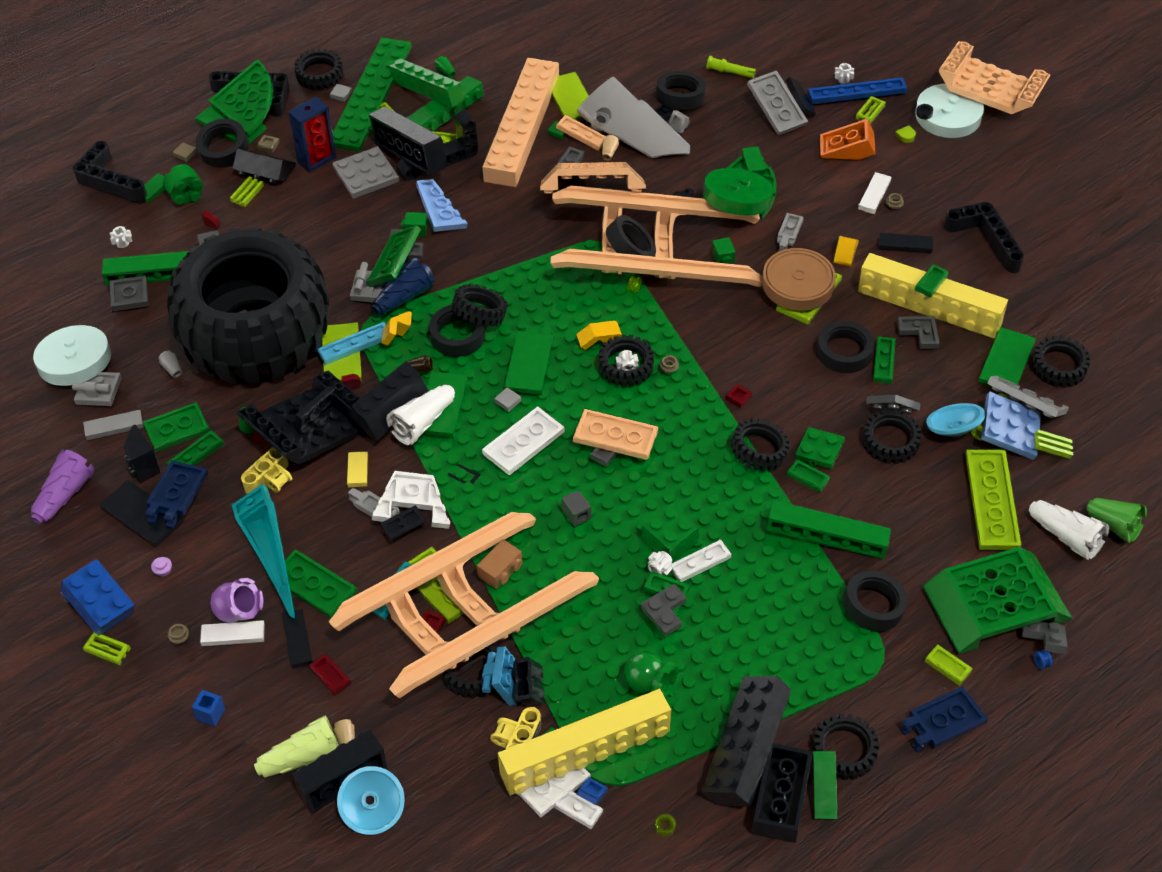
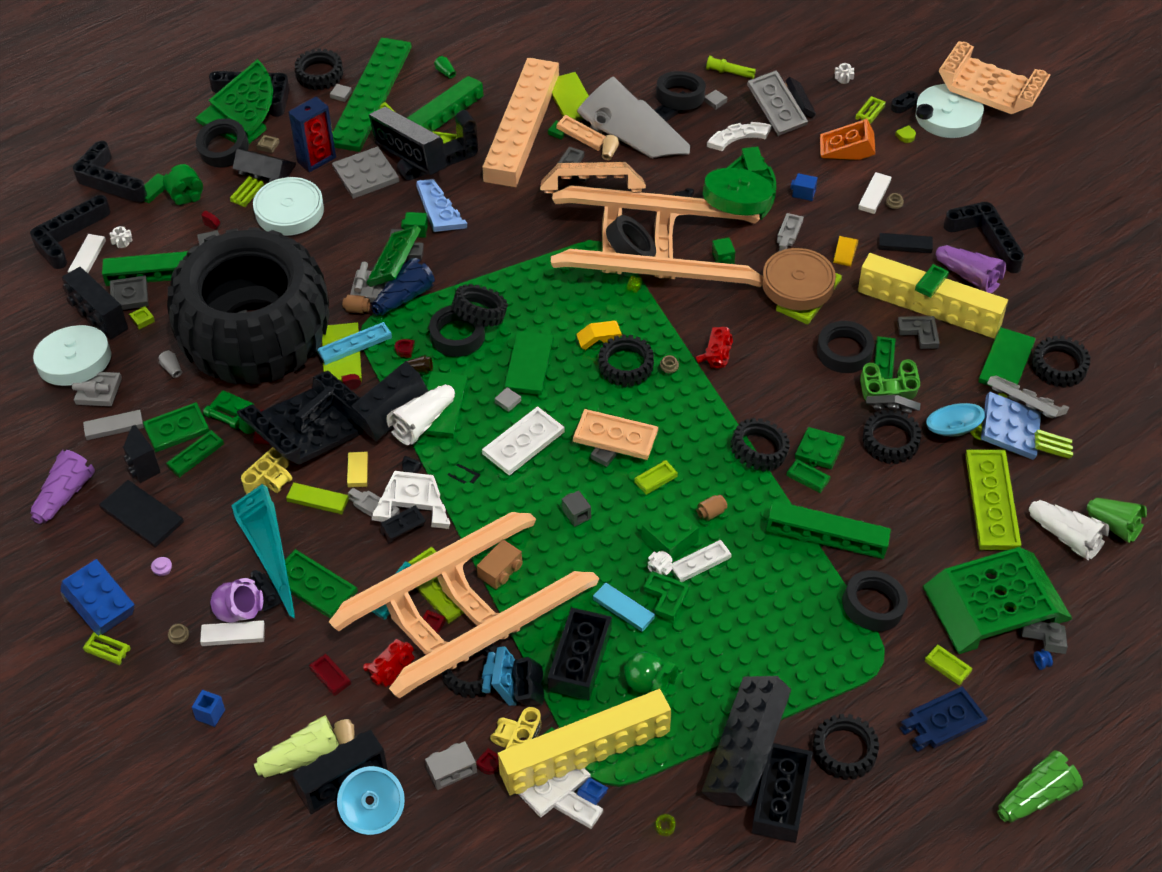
(48, 234): none -> black beam
(88, 252): none -> white tile
(94, 303): none -> black brick
(142, 317): none -> lime tile
(175, 492): dark blue tile -> none
(185, 152): dark tan tile -> none
(228, 404): none -> green plate
(270, 596): none -> black hinge
(288, 205): none -> light aqua brick
(297, 639): black tile -> none
(317, 498): none -> lime tile
(356, 304): none -> medium nougat brick
(390, 663): none -> red brick
(396, 325): yellow slope -> none
(404, 347): none -> dark red tile
(411, 465): none -> black tile
(427, 83): green brick -> none
(451, 765): none -> light grey brick
(488, 762): none -> dark red tile
(579, 653): none -> black brick
(623, 607): none -> medium azure tile
(626, 360): white gear -> none
(656, 477): none -> lime tile
(660, 609): dark grey plate -> none
(678, 121): light grey tile -> none
(711, 507): none -> medium nougat brick
(715, 99): none -> light grey tile
(718, 348): none -> red brick
(737, 131): none -> white tile
(739, 396): dark red tile -> none
(804, 187): none -> blue brick
(825, 785): green tile -> none
(857, 90): blue plate -> none
(893, 386): none -> bright green beam
(904, 102): none -> black beam
(973, 267): none -> medium lavender cone
(1044, 785): none -> bright green cone

